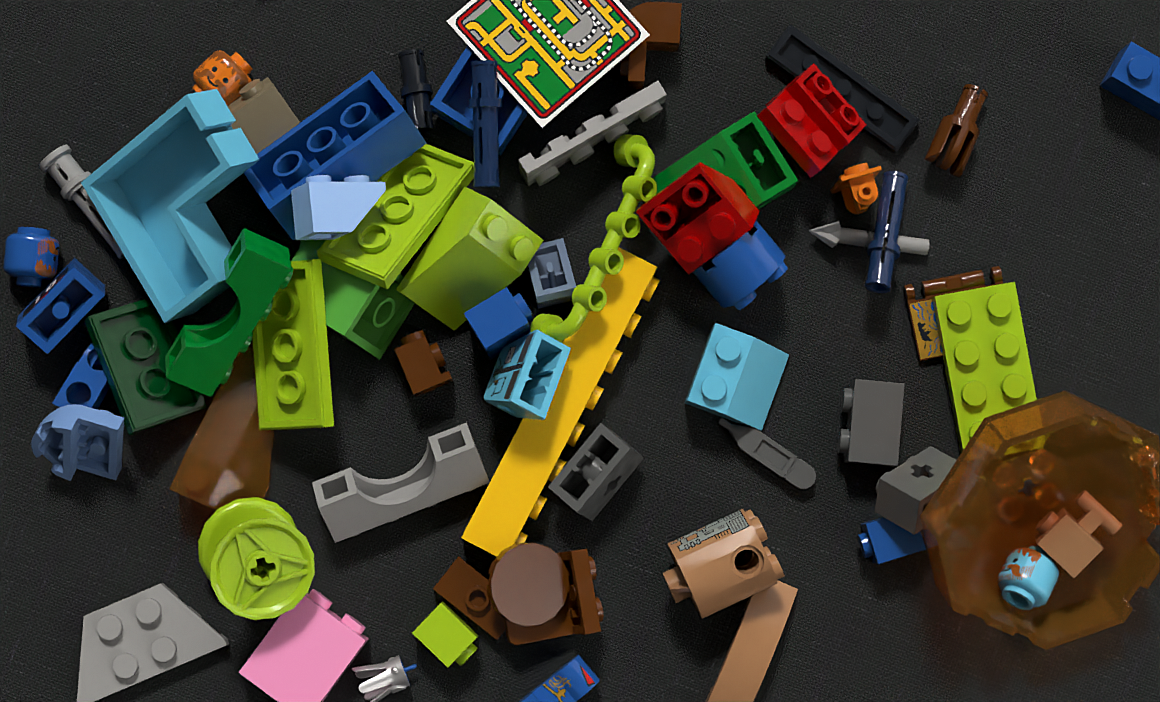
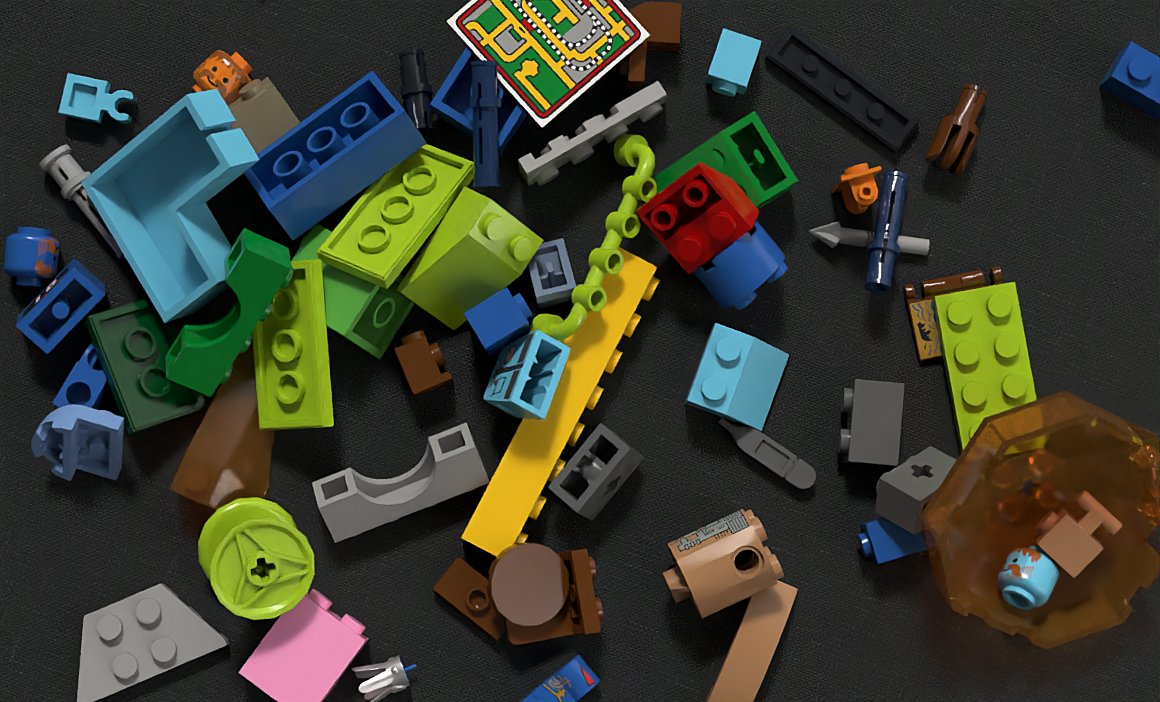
(90, 98): none -> medium azure plate
(332, 208): light blue slope -> none
(447, 636): lime brick -> none
(732, 63): none -> medium azure brick
(811, 120): red brick -> none

